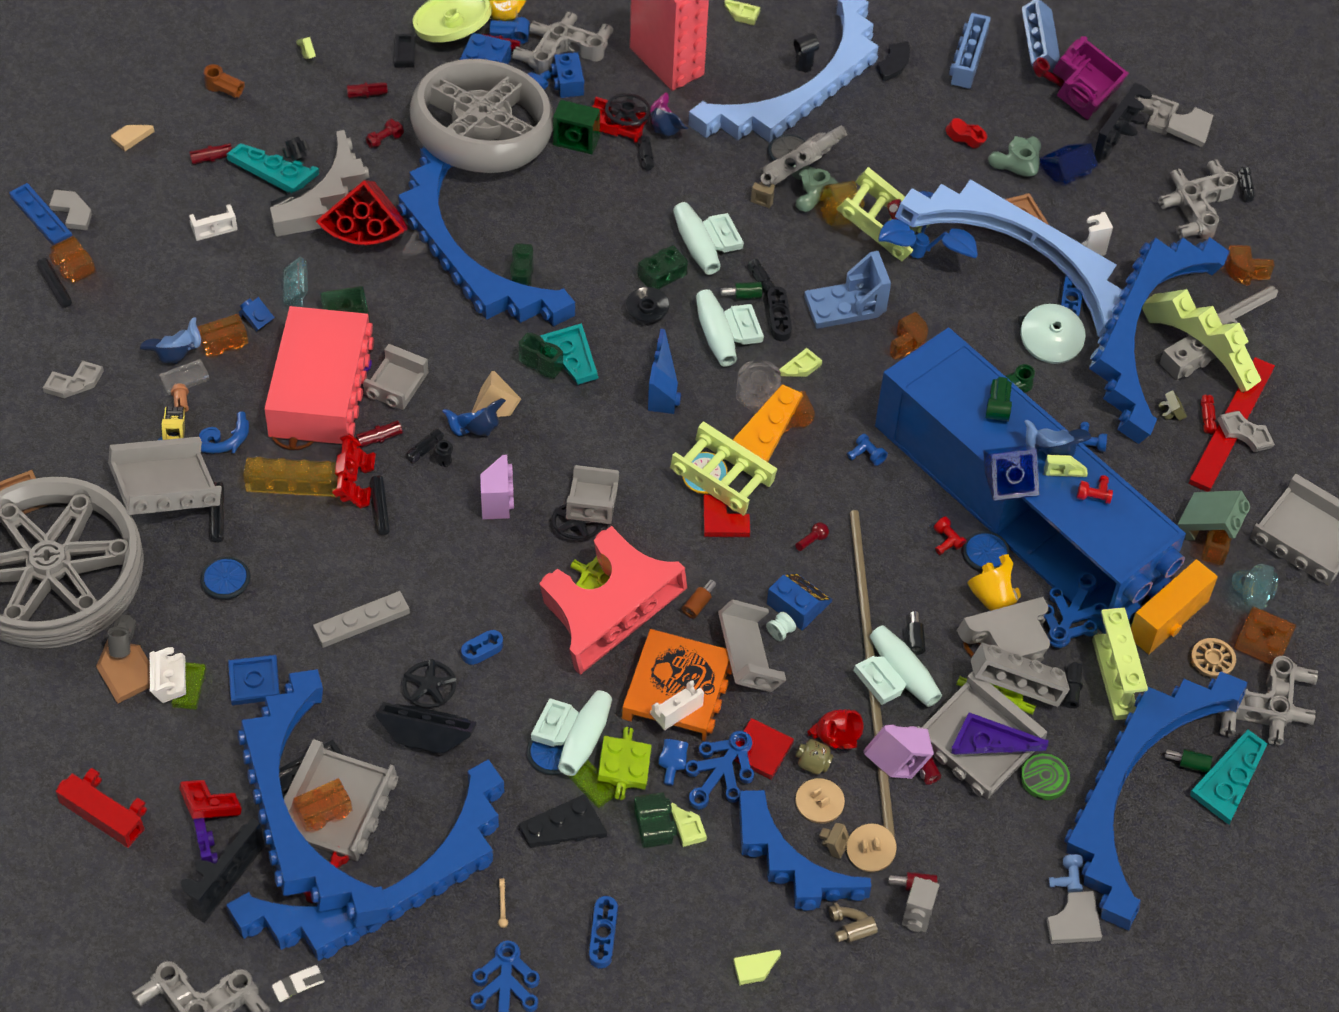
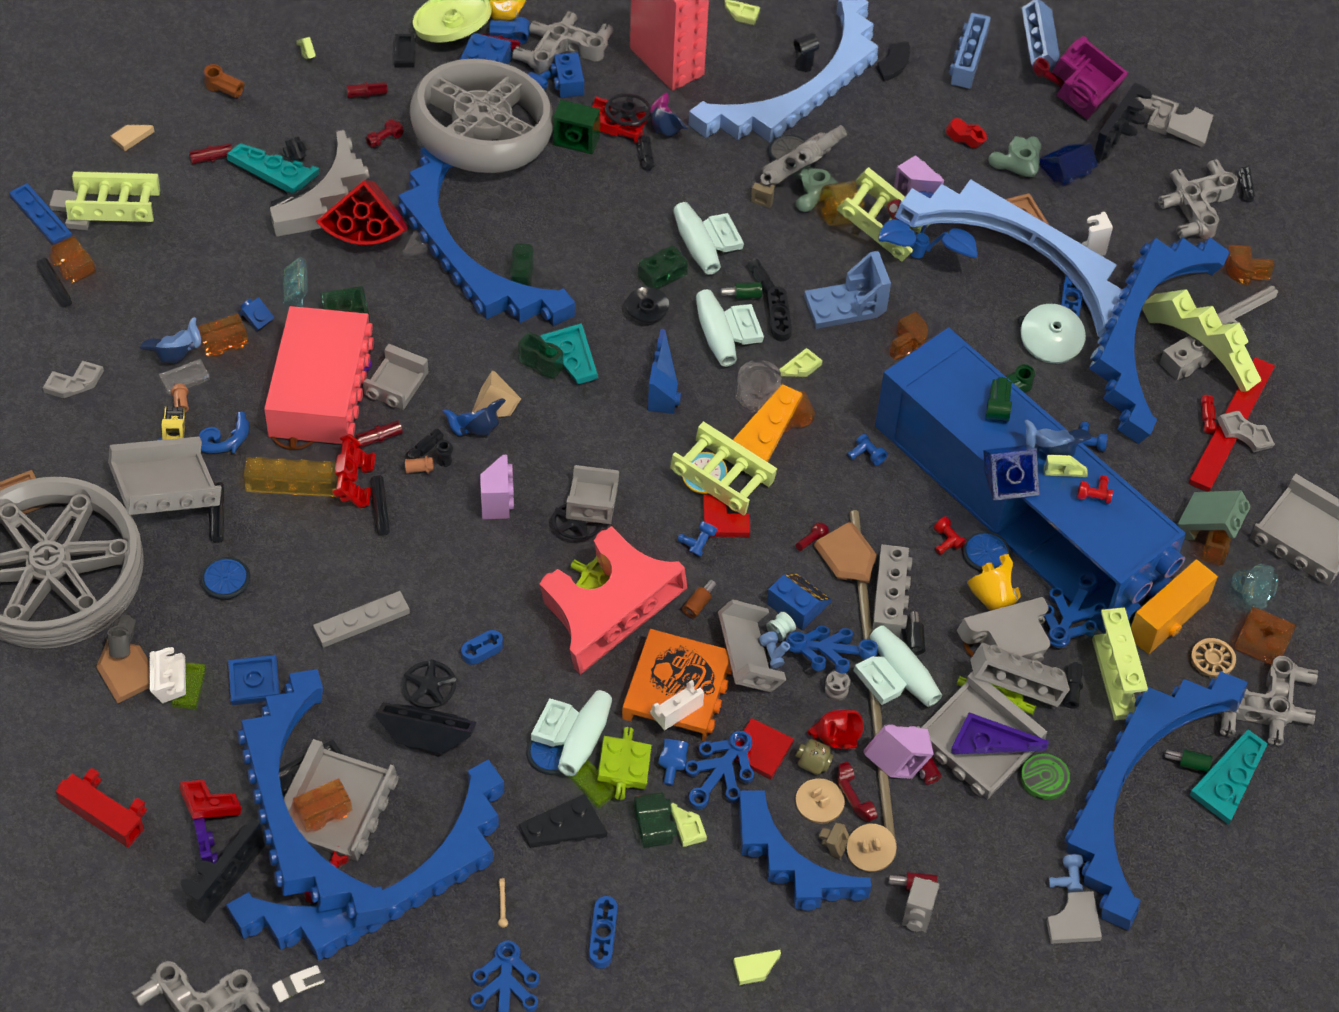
(113, 184): none -> yellowish green fence
(214, 225): white hinge -> none
(419, 465): none -> nougat pin
(697, 545): none -> blue piece
(769, 640): none -> medium blue piece
(828, 646): none -> blue plant
(839, 680): none -> light grey wheel
(847, 553): none -> medium nougat tile
(856, 930): dark tan plant -> none
(865, 811): none -> dark red bar
(891, 588): none -> light grey brick
(916, 175): none -> lavender slope
(1174, 405): olive tile -> none

